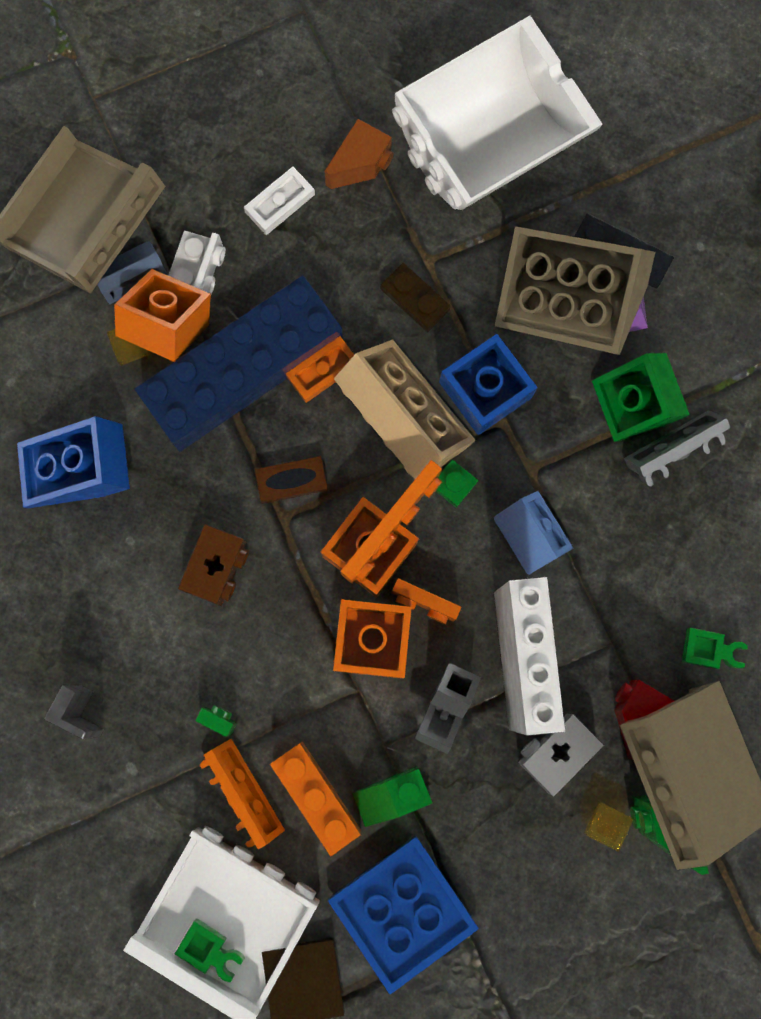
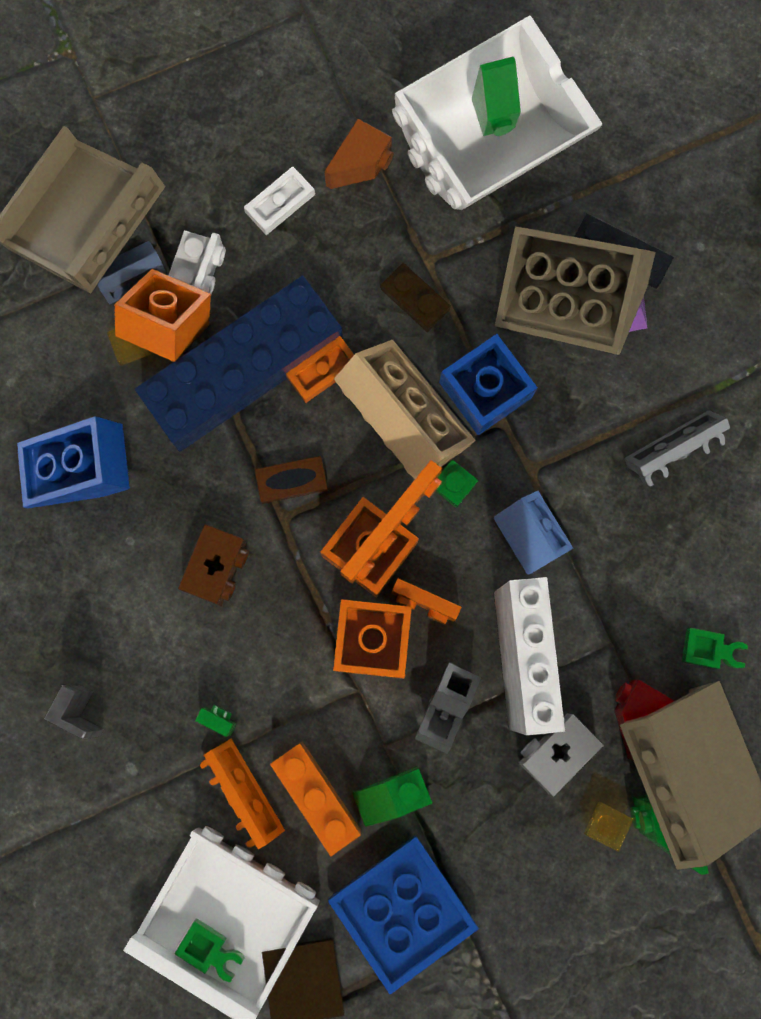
(497, 97): none -> green slope
(640, 396): green slope -> none

